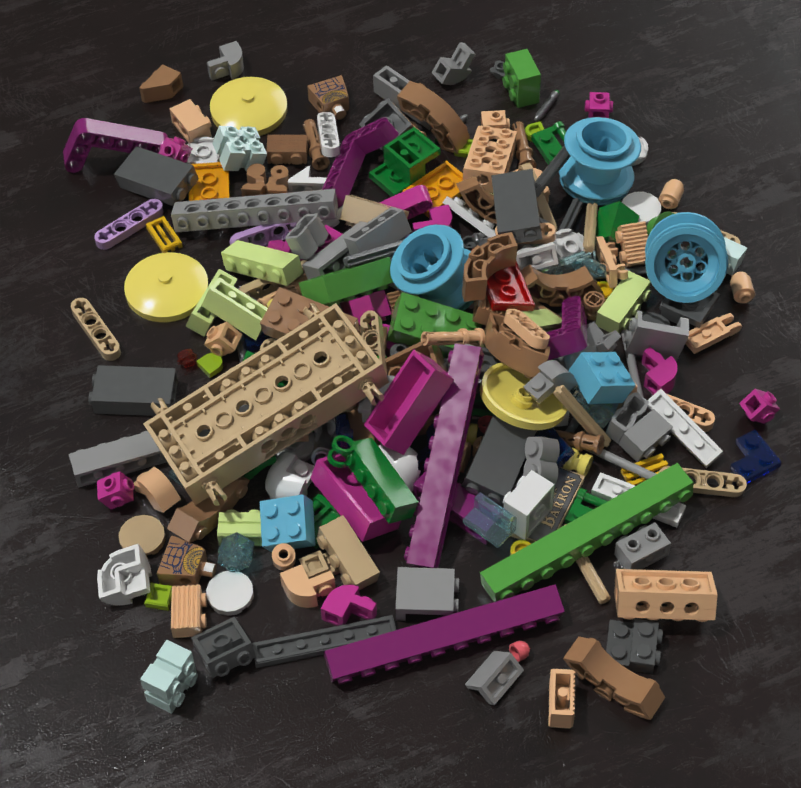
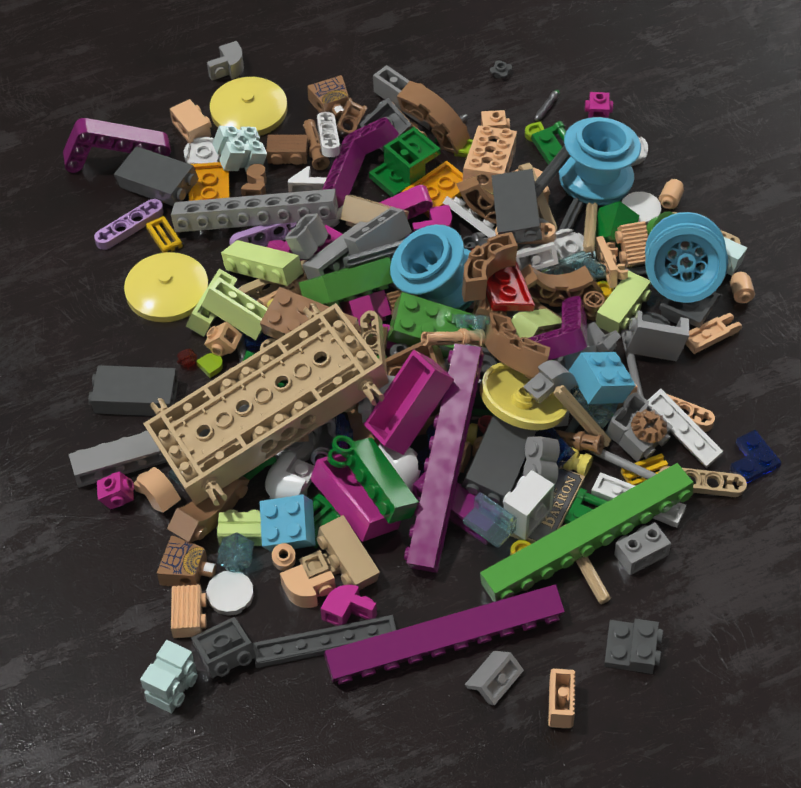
(96, 328): tan beam -> none
(124, 576): white brick -> none
(144, 531): tan tile -> none
(159, 597): lime tile -> none
(161, 85): medium nougat slope -> none
(175, 149): dark pink brick -> none
(278, 181): medium nougat leg -> none
(351, 115): none -> medium nougat piece
(426, 592): light grey panel -> none
(454, 69): light grey brick -> none
(476, 321): none -> clear light blue plate
(519, 650): coral hinge -> none
(522, 78): bright green brick -> none
(524, 152): medium nougat pin -> none
(526, 329): light nougat beam -> none
(612, 679): medium nougat brick -> none
(650, 434): none -> medium nougat gear
(661, 372): dark pink brick -> none
(668, 588): light nougat brick -> none
(760, 406): dark pink brick -> none

